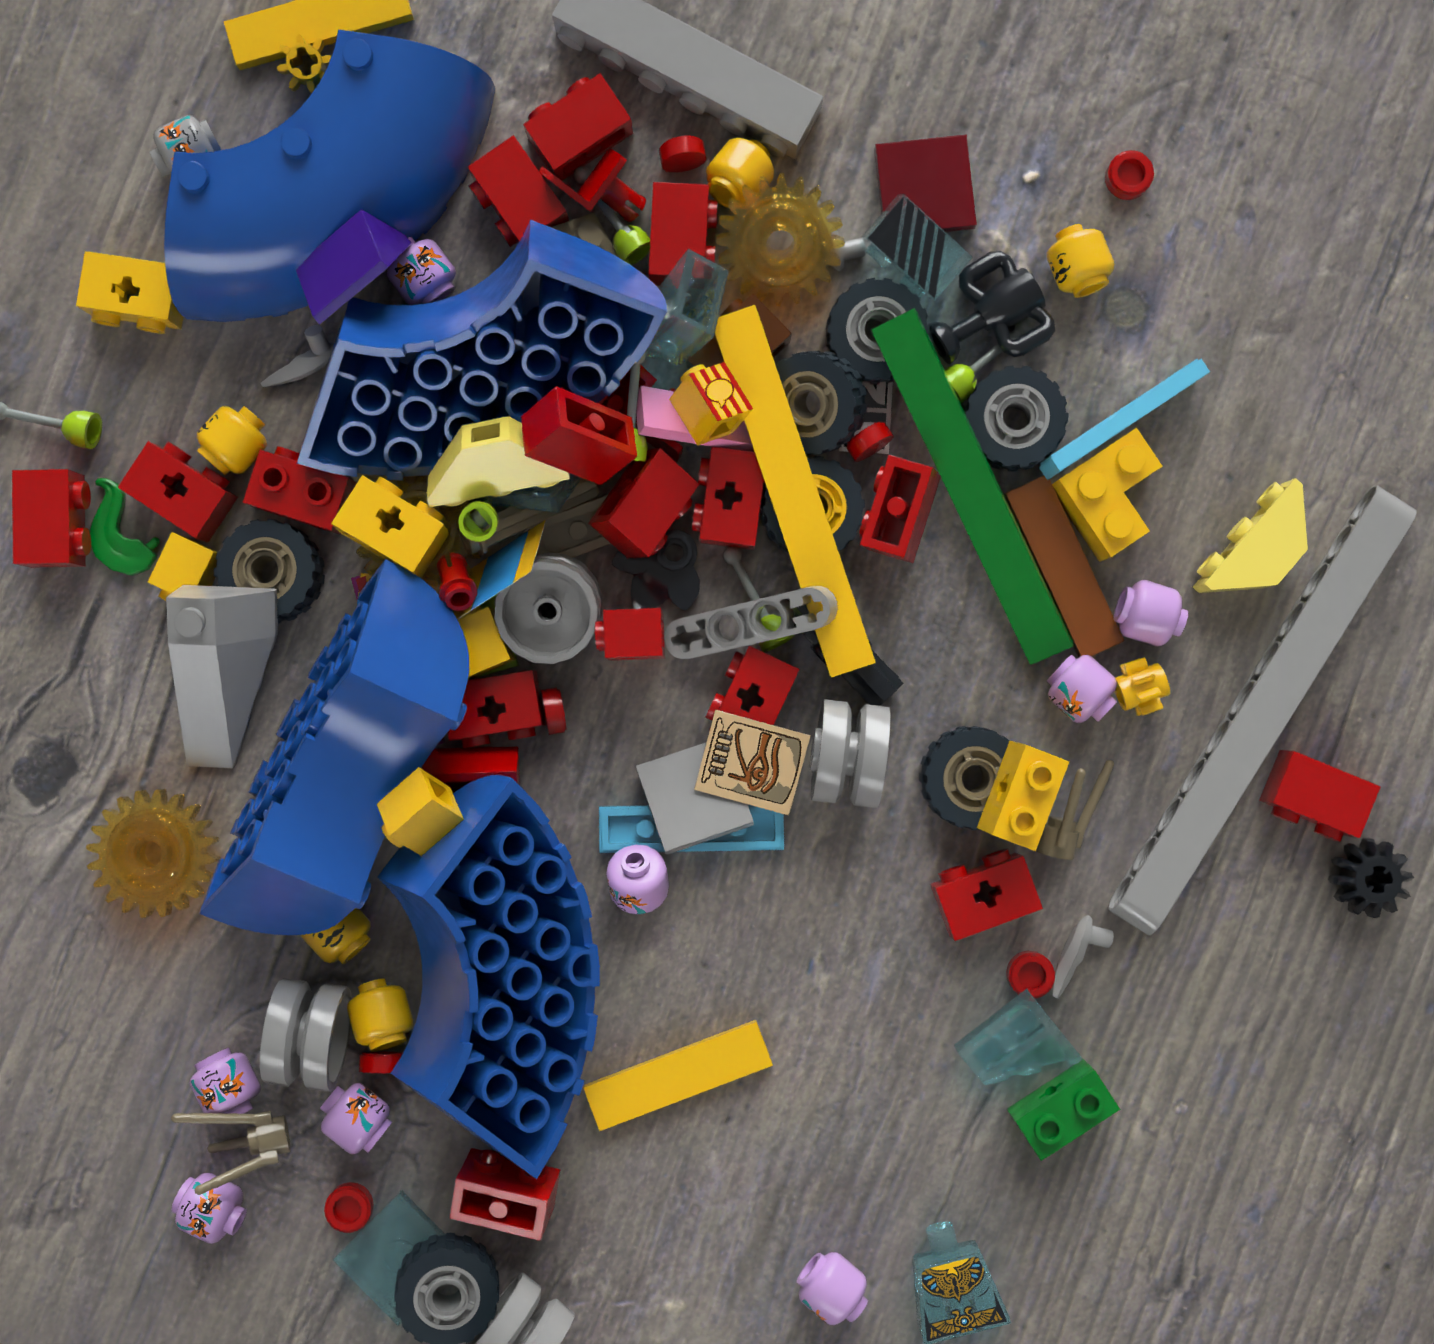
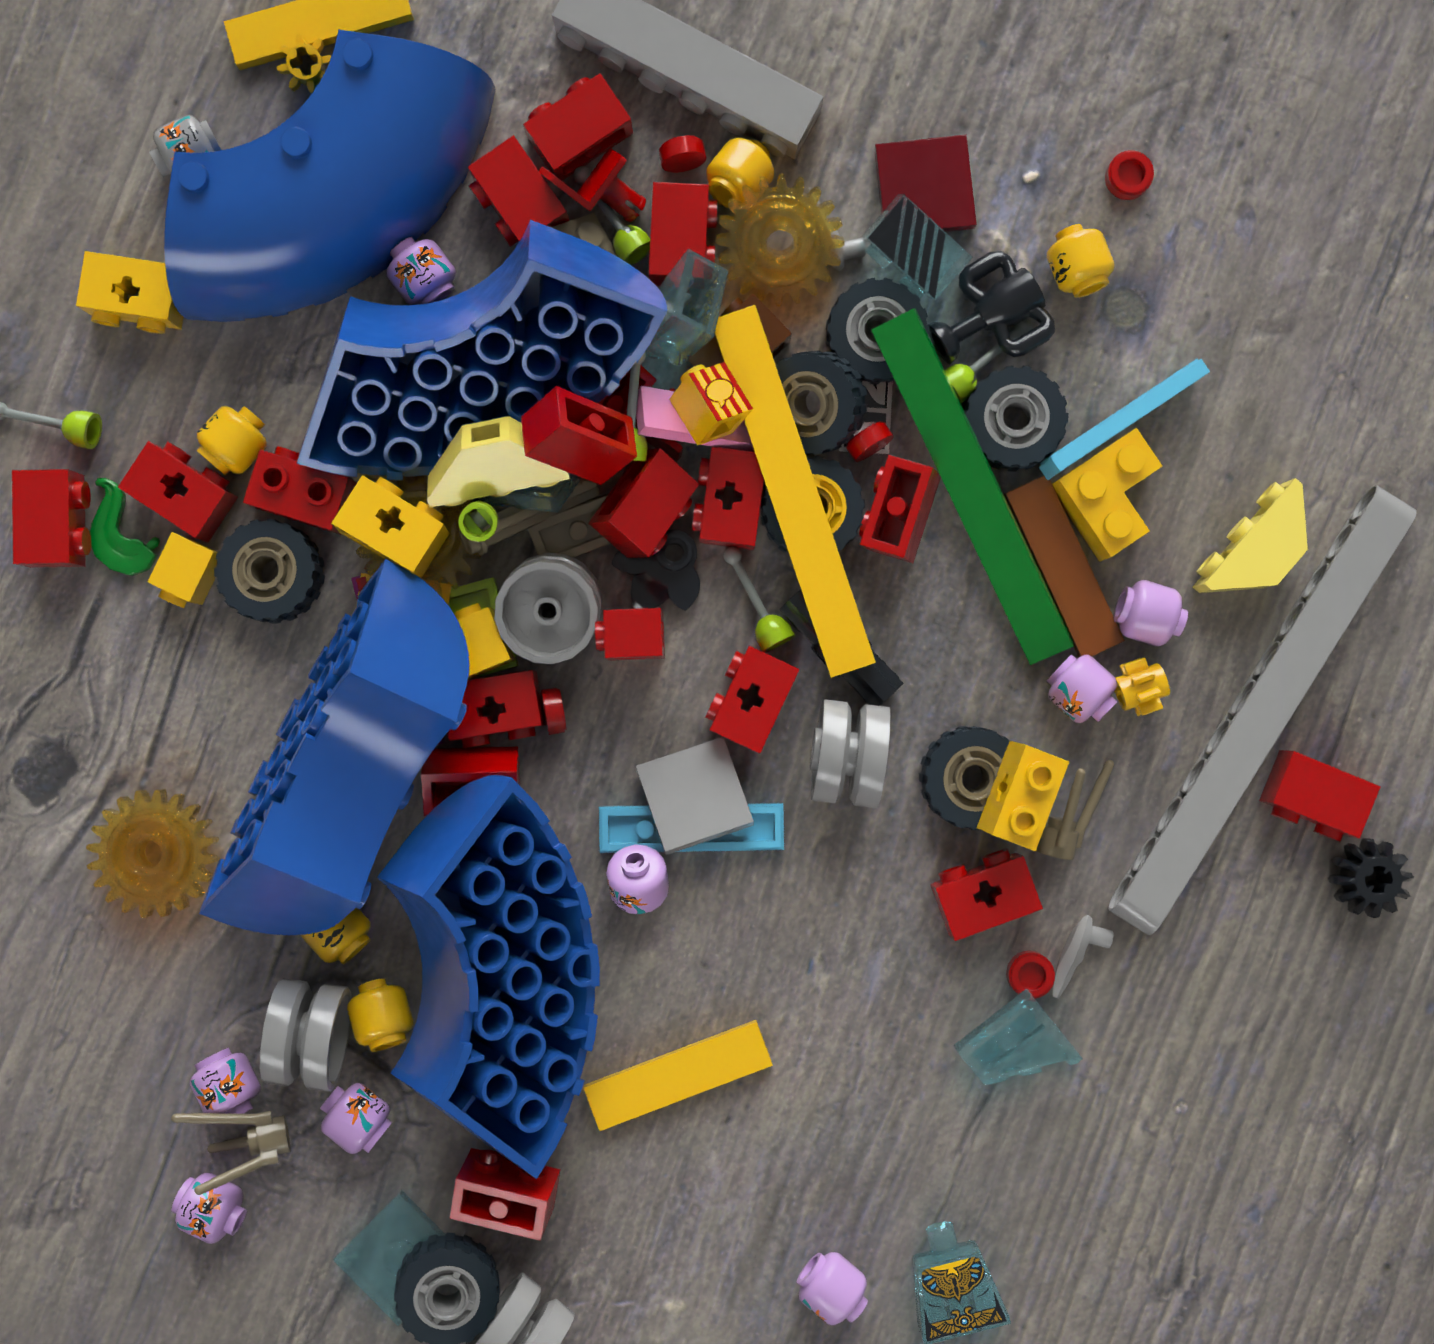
(218, 665): light grey wedge -> none
(306, 363): light grey bar -> none
(348, 262): dark purple slope -> none
(349, 1207): red tile -> none
(378, 1061): red tile -> none
(419, 812): yellow brick -> none
(456, 586): red pin -> none
(505, 567): dark azure sticker -> none
(749, 621): light grey beam -> none
(752, 762): sticker -> none
(1063, 1109): green brick -> none

